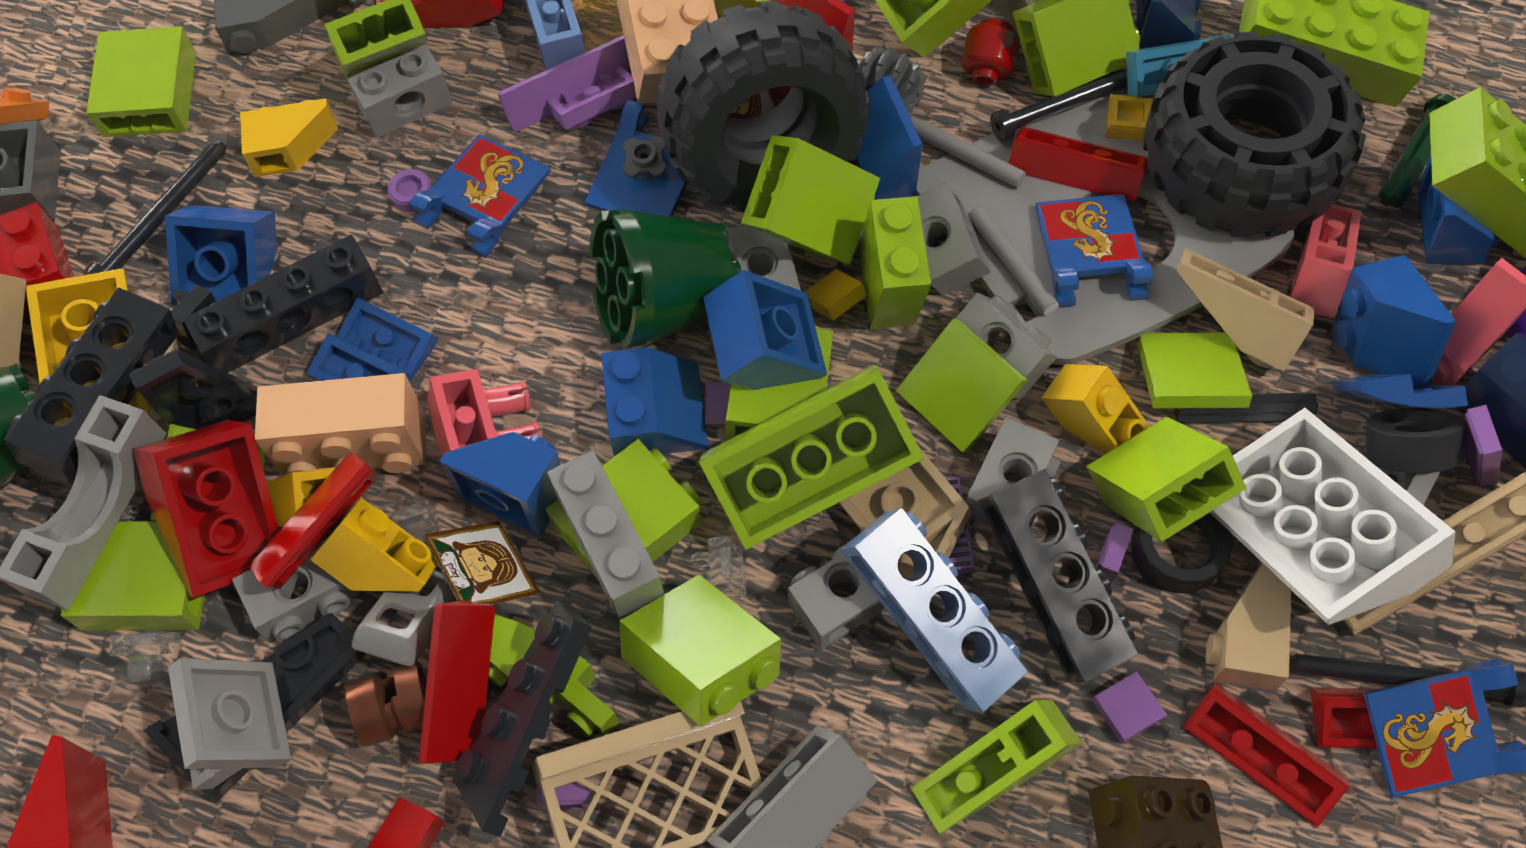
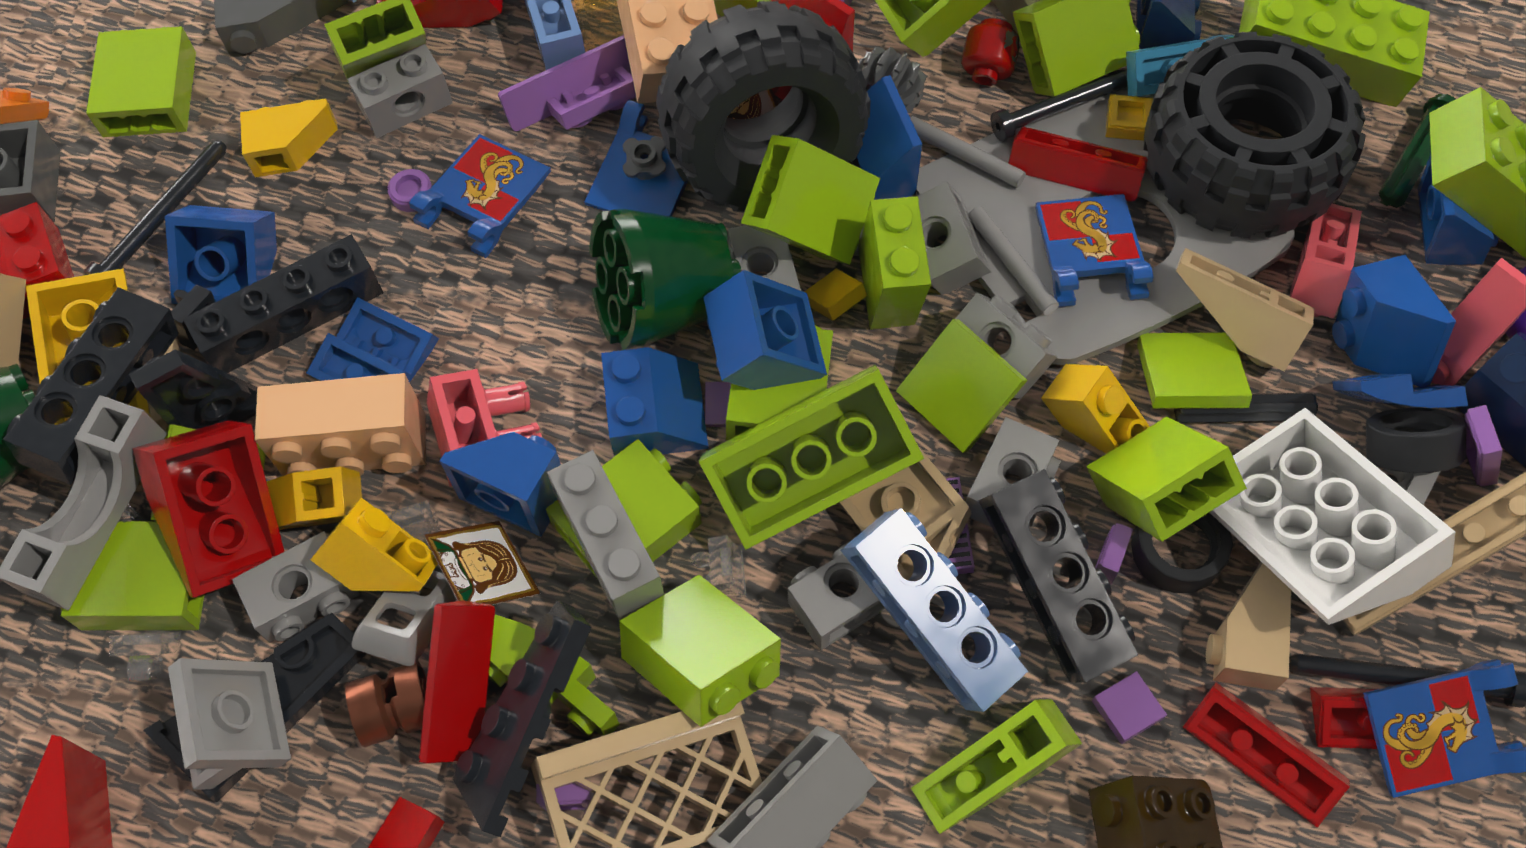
(313, 522): red slope -> none

